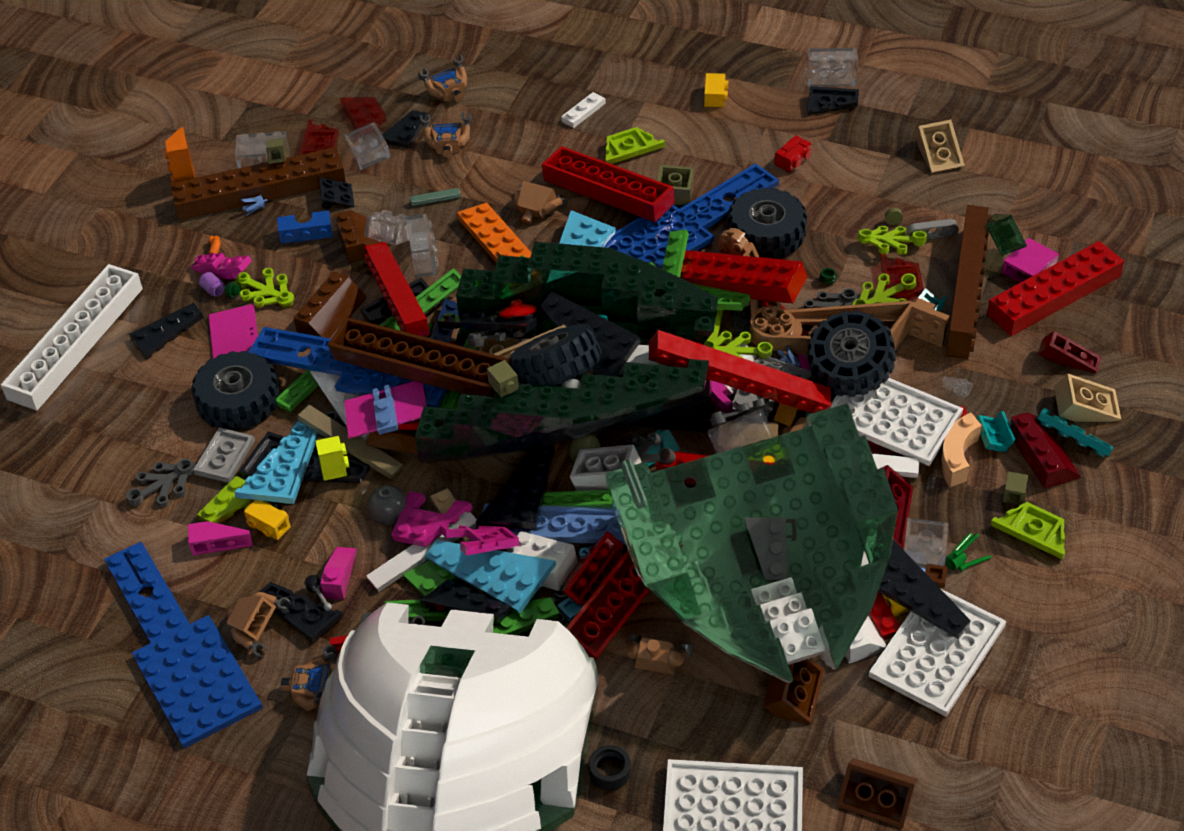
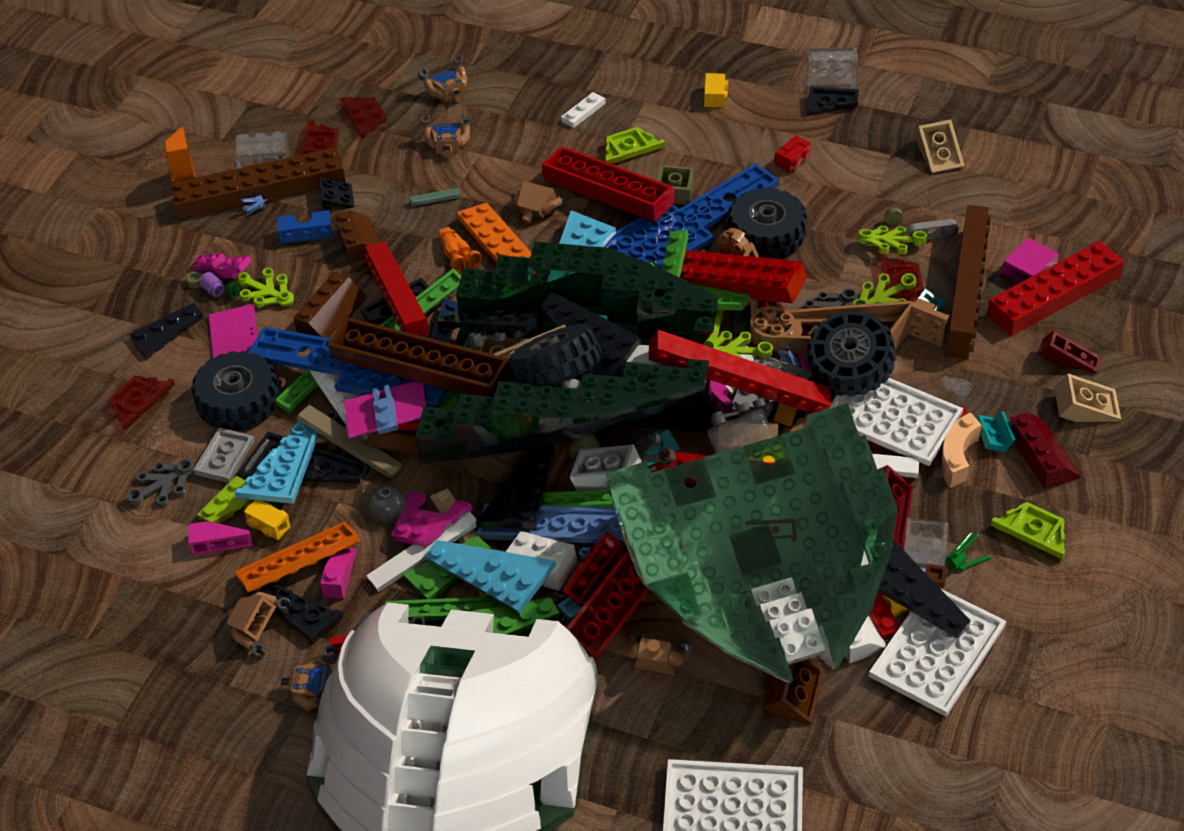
(71, 337): white brick -> none
(137, 397): none -> clear red wing
(185, 662): blue piece -> none
(192, 279): none -> olive tile
(215, 243): orange arm -> none
(276, 150): olive brick -> none
(296, 556): none -> orange plate
(313, 585): hinge -> none
(331, 457): neon yellow brick -> none
(367, 146): clear brick -> none
(387, 227): clear brick -> none
(405, 130): black wing -> none
(422, 245): clear brick -> none
(458, 251): none -> orange piece
(458, 597): black wing -> none
(482, 539): dark pink wing -> none
(502, 378): olive brick -> none
(517, 309): red dish -> none
(609, 752): black tyre -> none
(634, 483): sand green axle -> none
(769, 543): dark grey wing -> none
(828, 276): dark green plate -> none
(877, 792): reddish brown slope -> none
(1005, 233): clear green slope -> none
(1015, 488): olive brick -> none
(1100, 447): teal wing -> none

